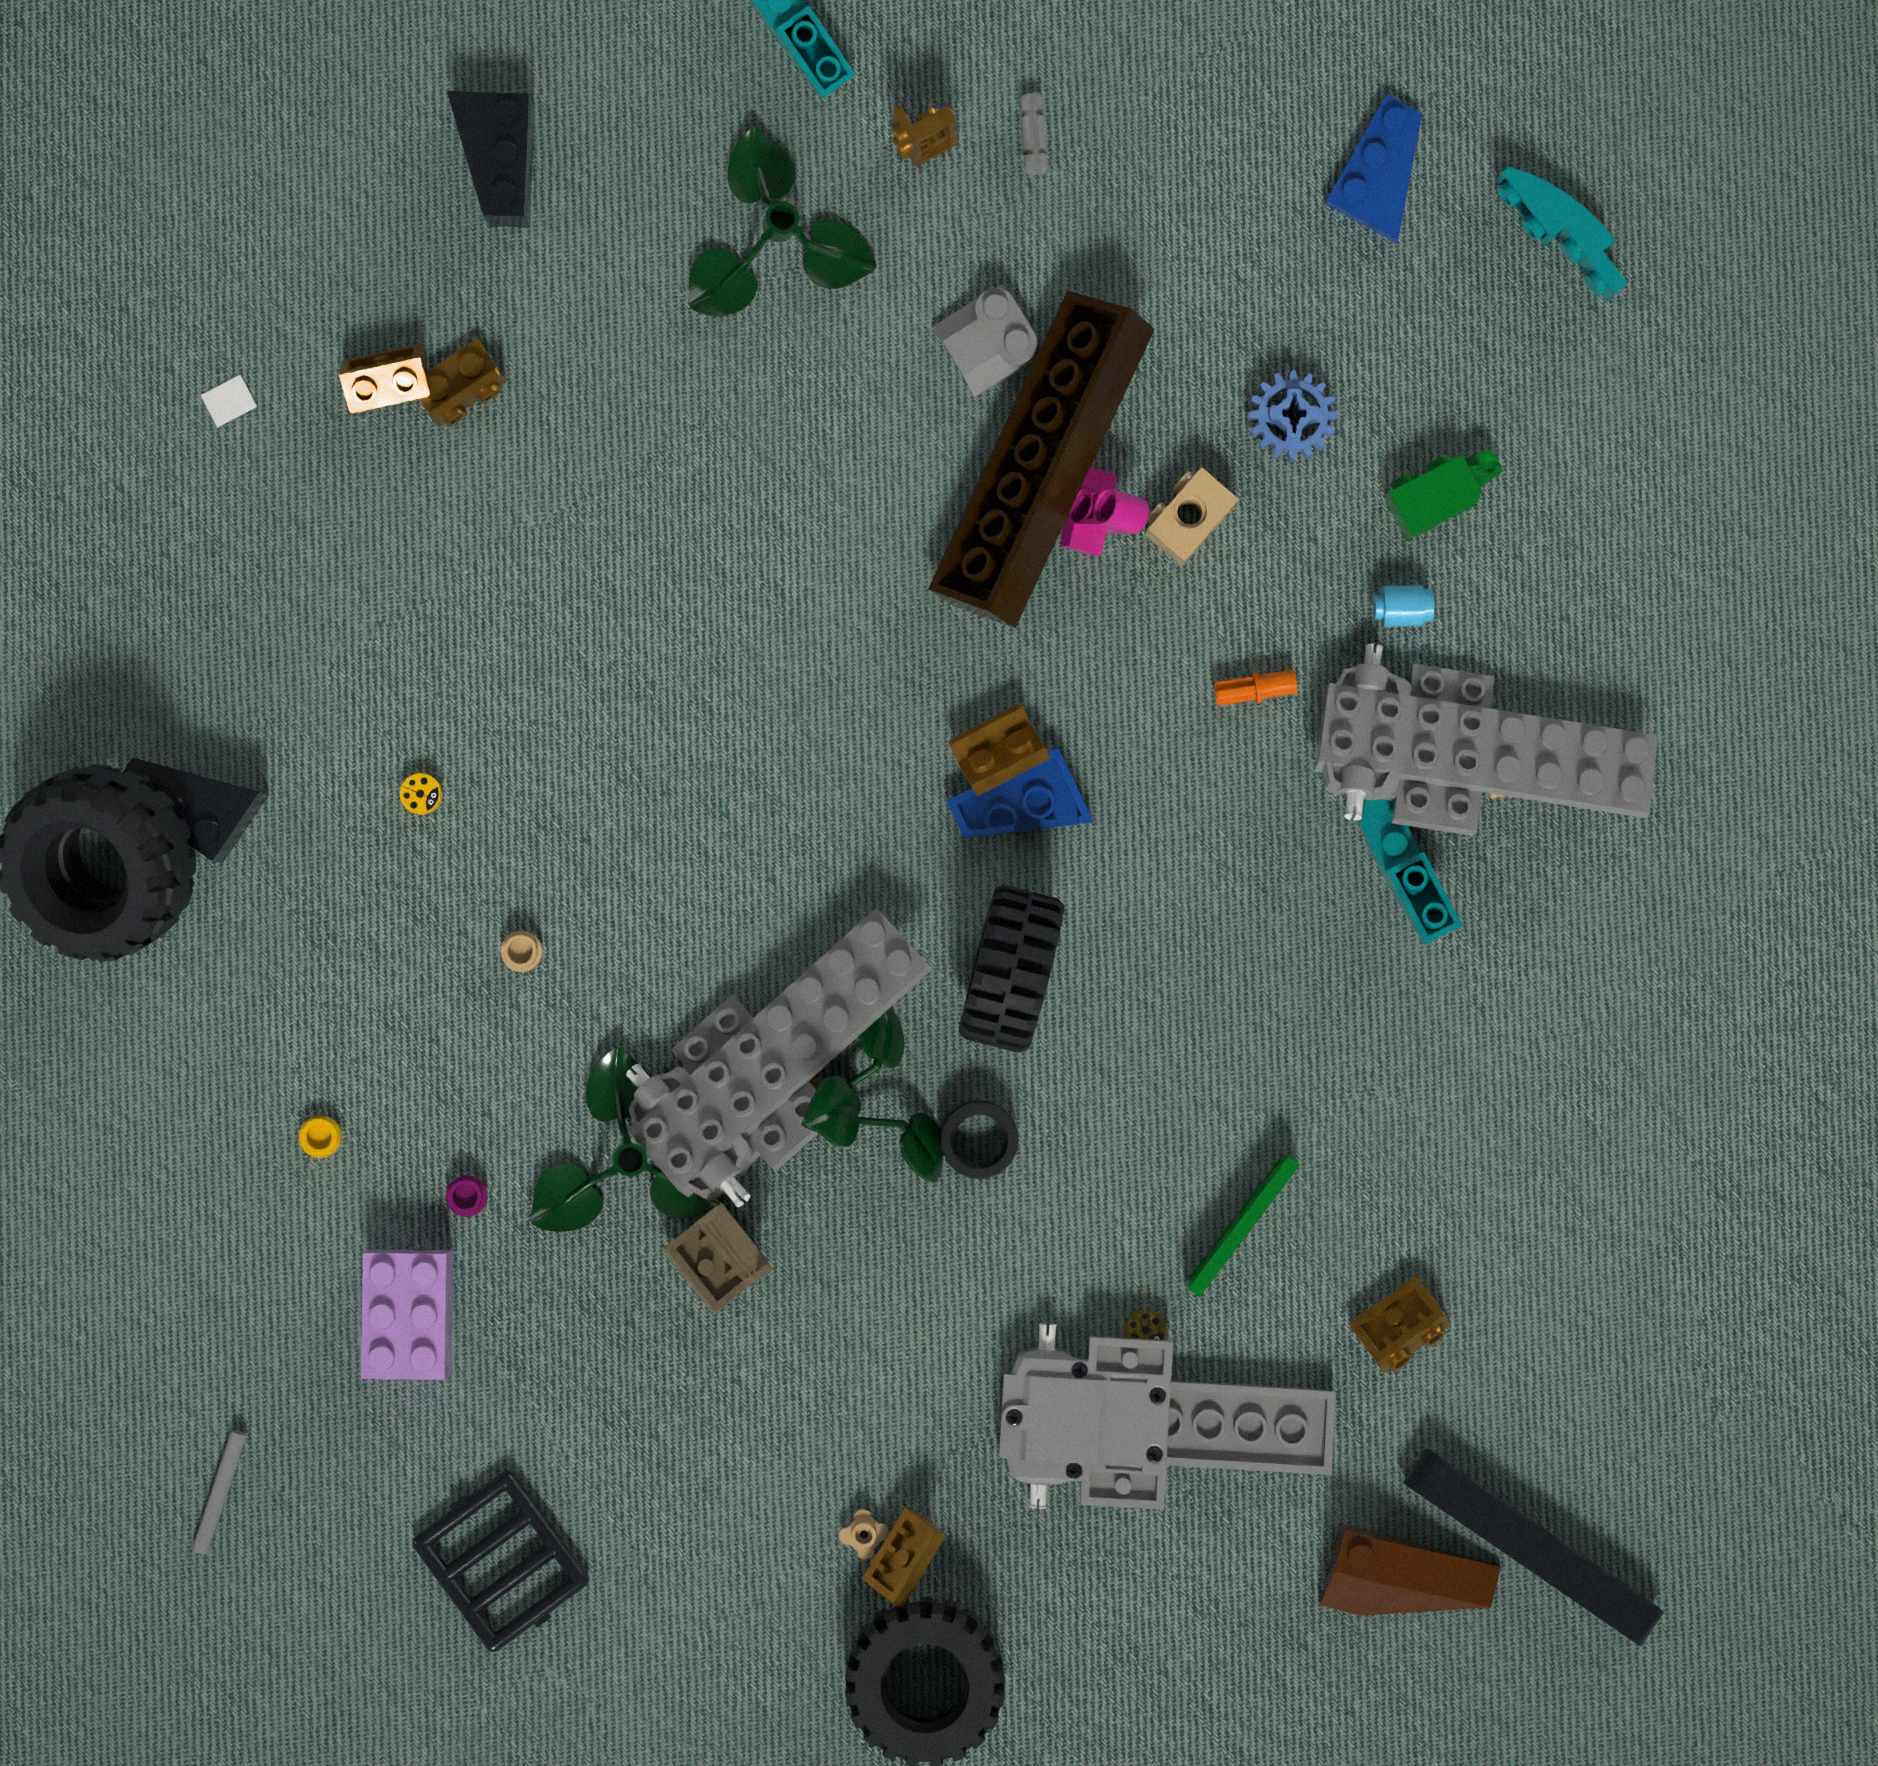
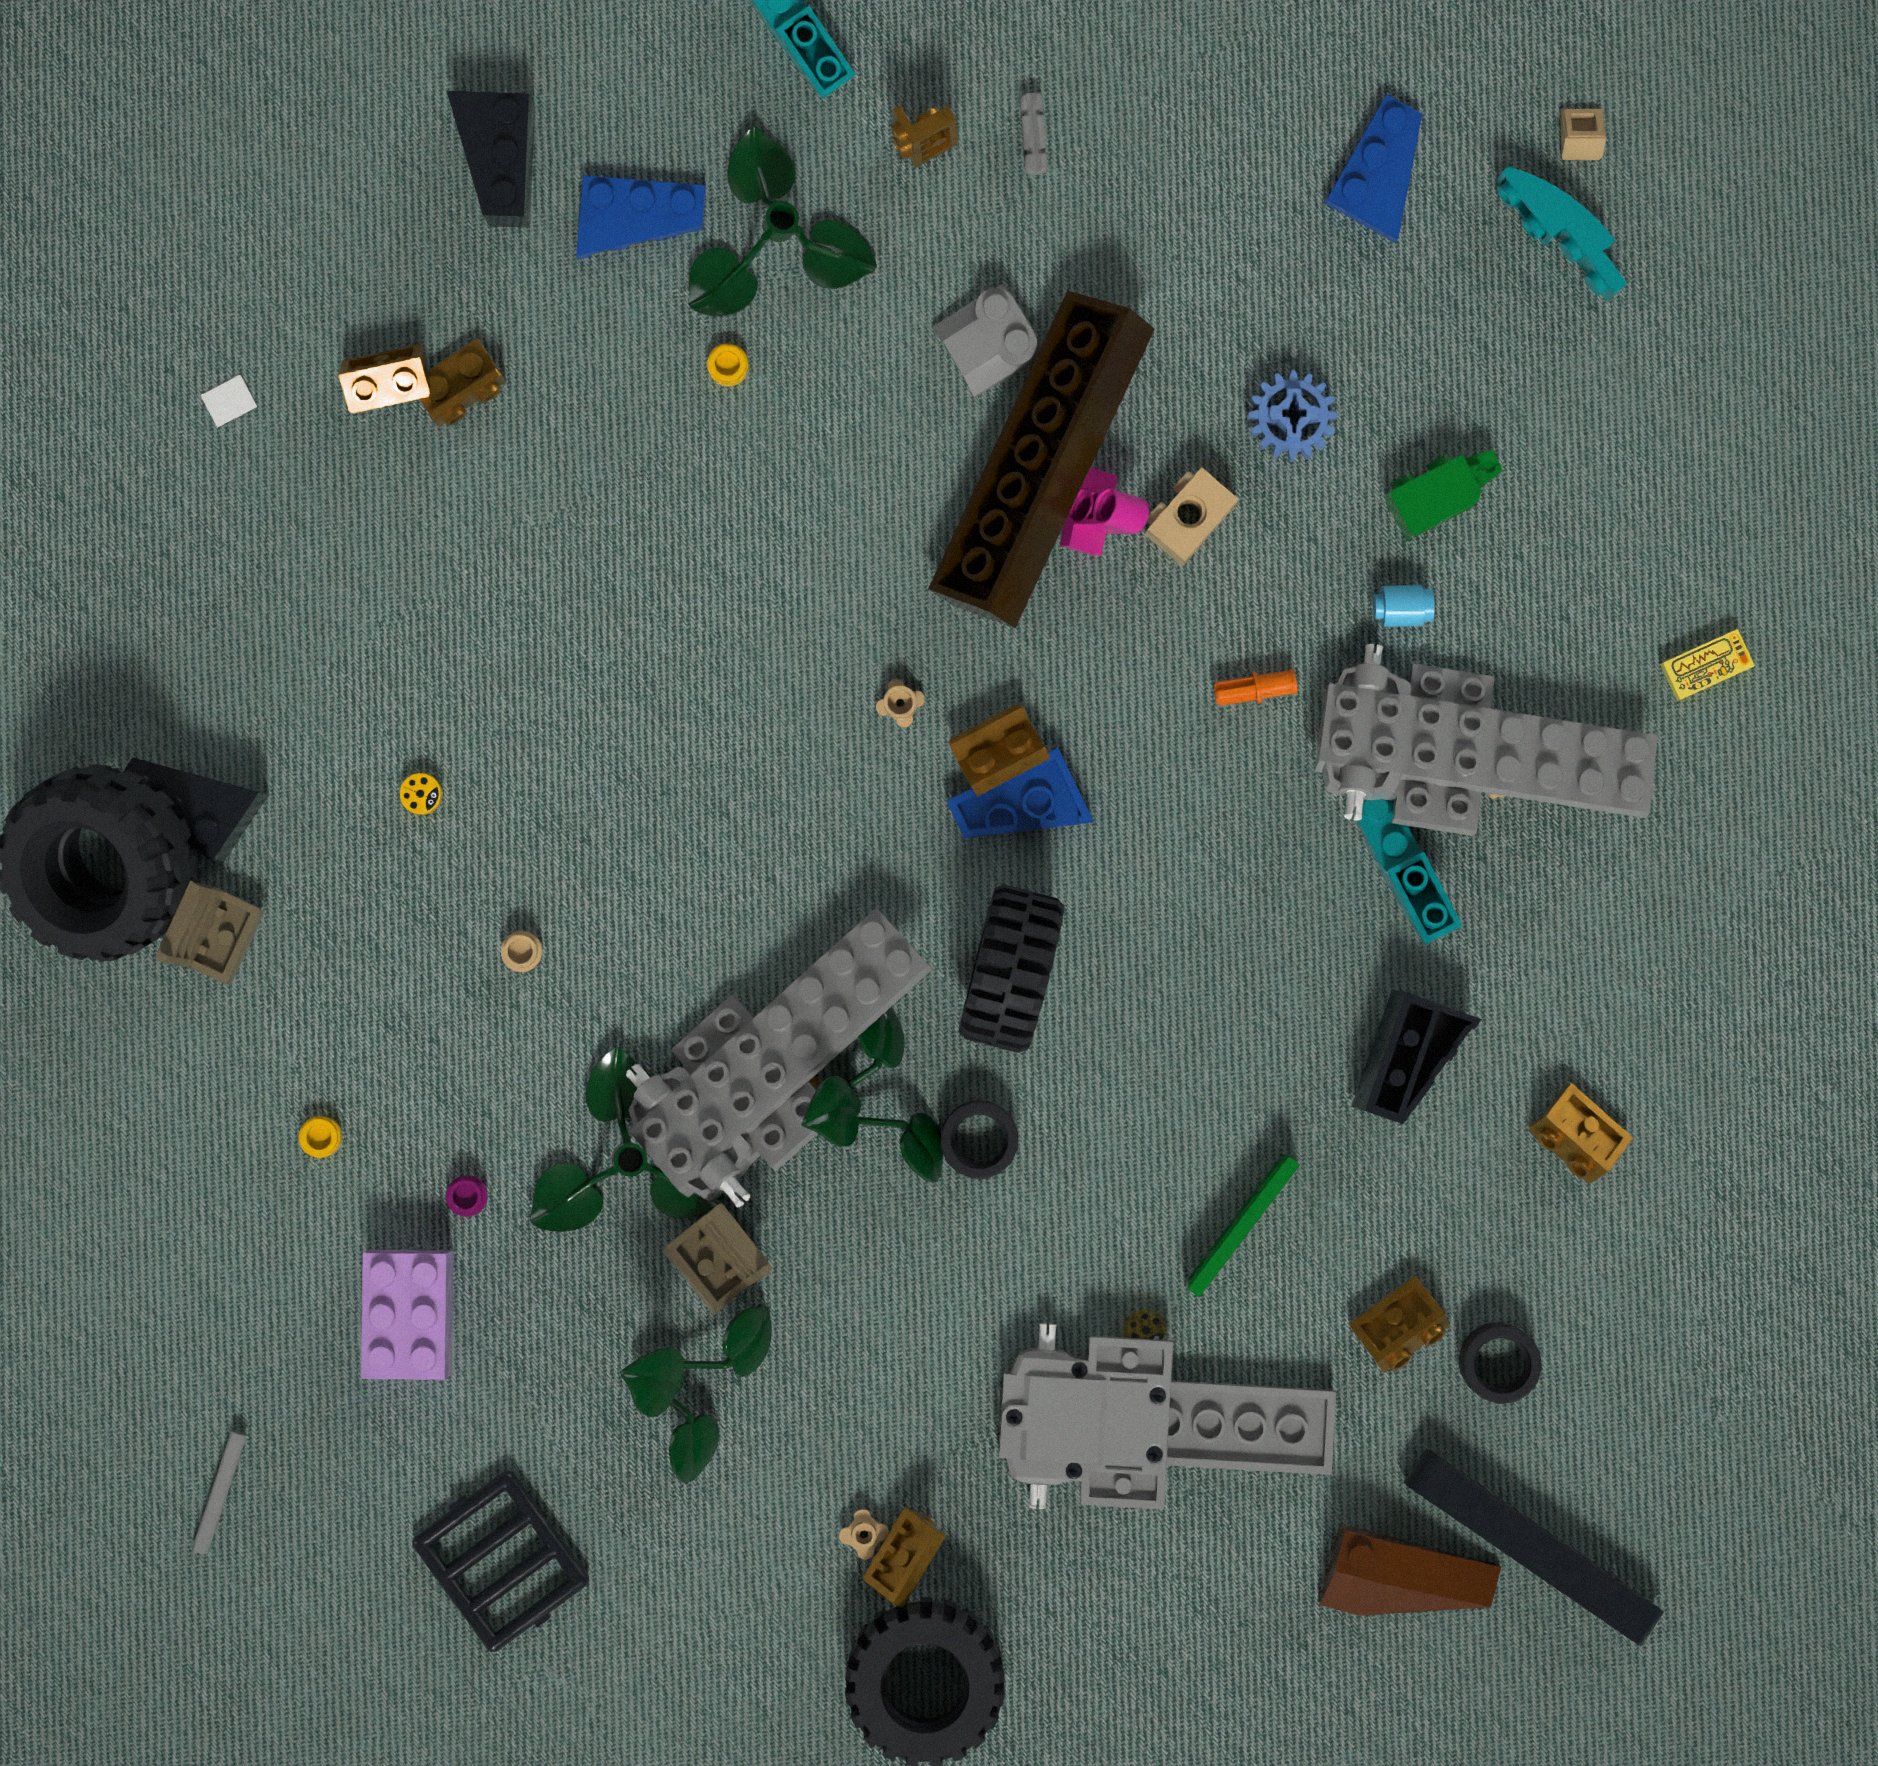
(210, 932): none -> dark tan plate
(635, 211): none -> blue wing
(659, 1376): none -> dark green plant
(728, 365): none -> yellow tile
(911, 699): none -> tan plate
(1408, 1054): none -> black wedge
(1530, 1373): none -> black tyre
(1581, 1134): none -> pearl gold bracket
(1582, 134): none -> tan slope
(1707, 665): none -> light yellow tile

